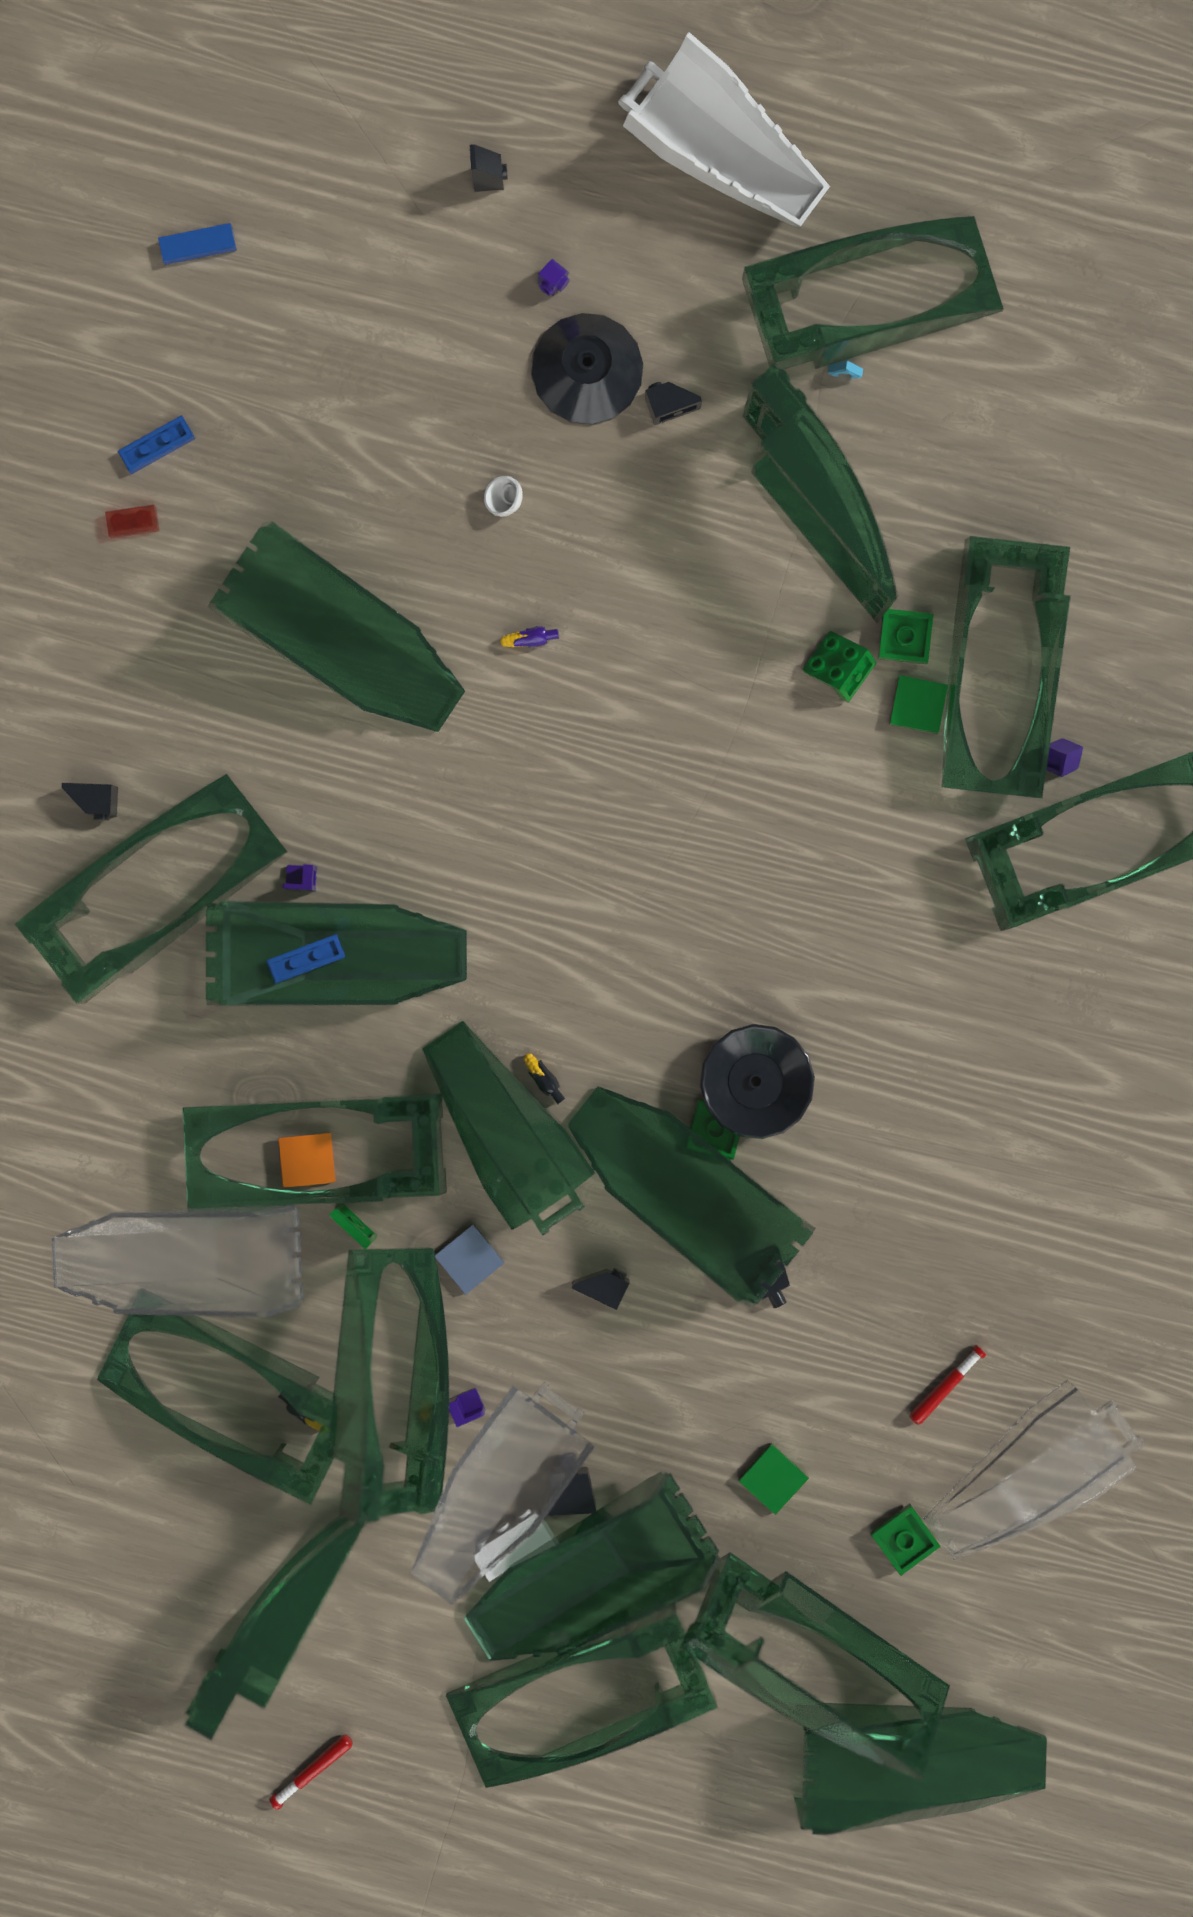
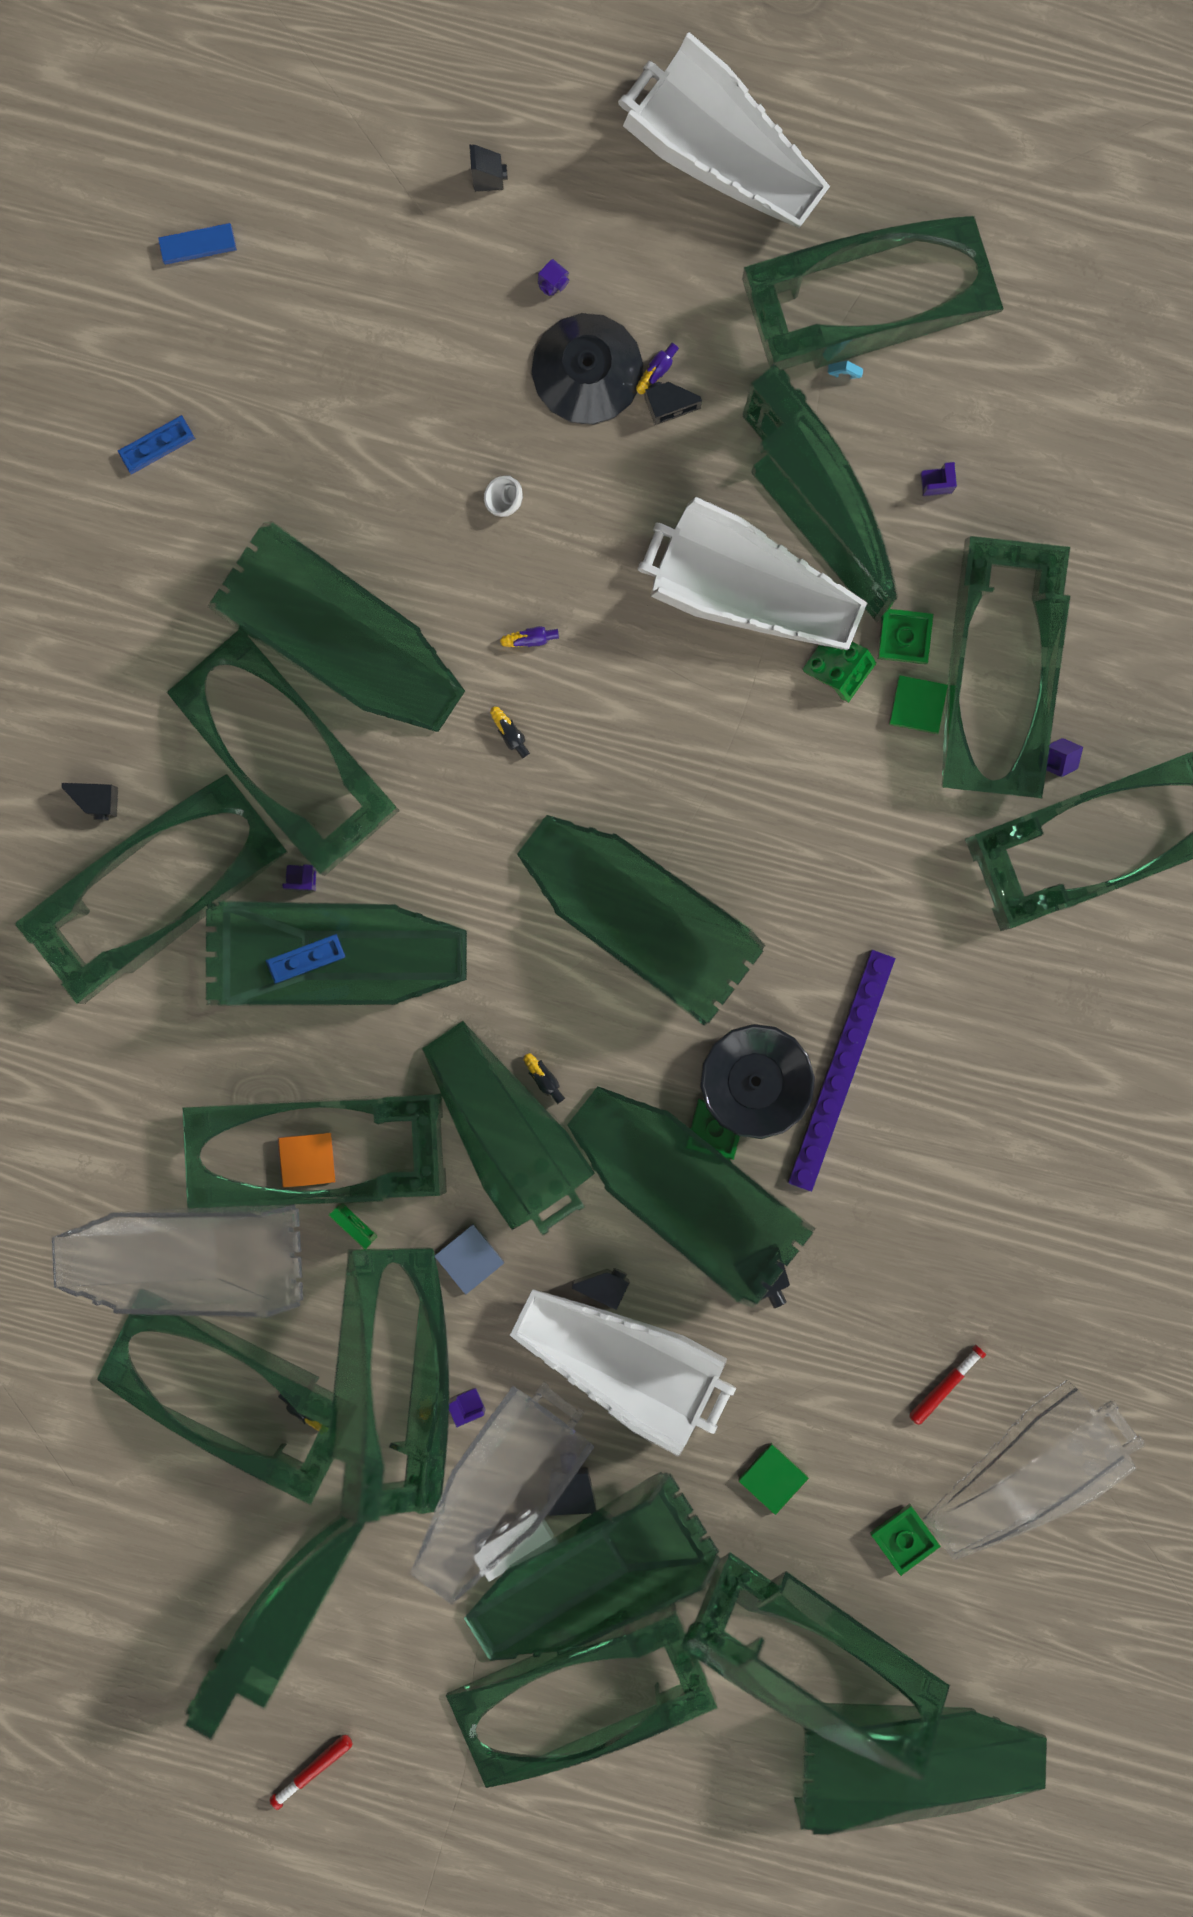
(132, 521): clear red plate -> none
(321, 852): none -> clear green windscreen
(512, 736): none -> black piece
(631, 1368): none -> white windscreen
(641, 914): none -> clear green windscreen
(657, 368): none -> dark purple piece
(741, 578): none -> white windscreen
(841, 1070): none -> dark purple plate
(939, 480): none -> dark purple panel

